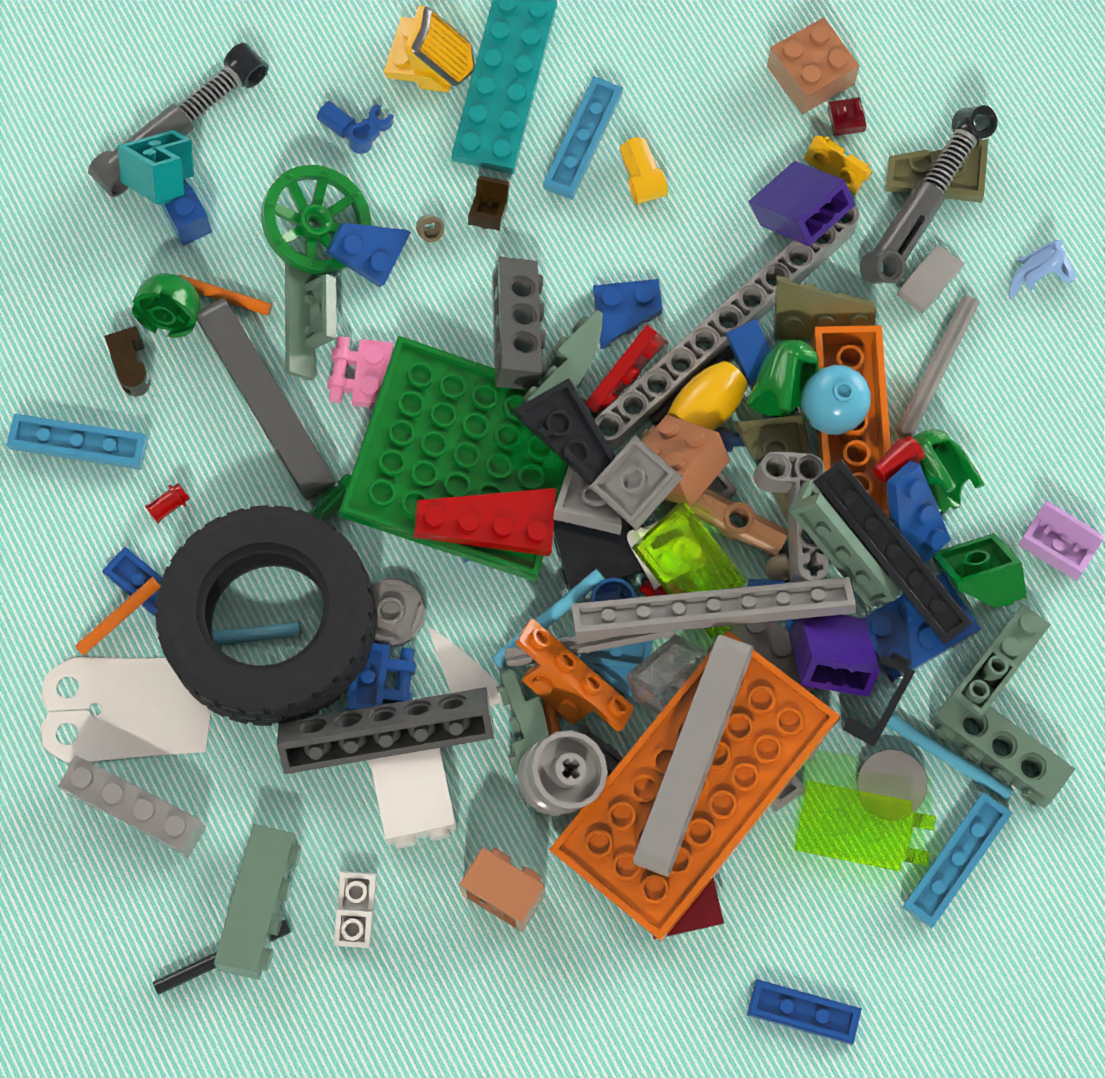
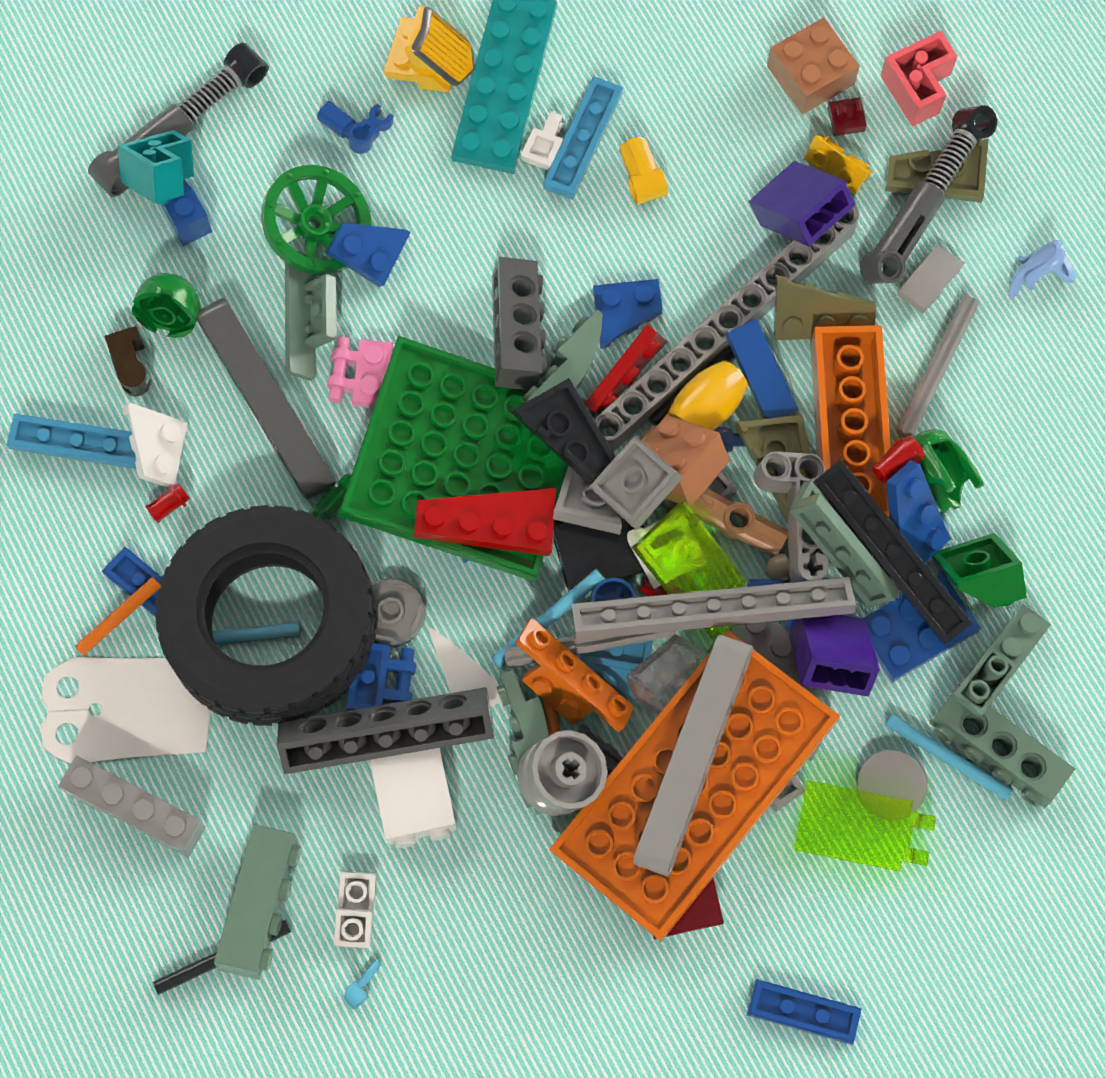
(156, 443): none -> white wing
(230, 296): orange bar -> none
(354, 993): none -> medium azure hand
(430, 234): dark tan hinge -> none
(489, 203): dark brown bracket -> none
(502, 888): nougat brick -> none
(544, 145): none -> white plate
(783, 378): green hair -> none
(836, 399): medium azure cylinder -> none
(900, 665): black panel -> none
(914, 76): none -> coral brick
(957, 860): dark azure plate -> none
(1061, 540): lavender bracket -> none

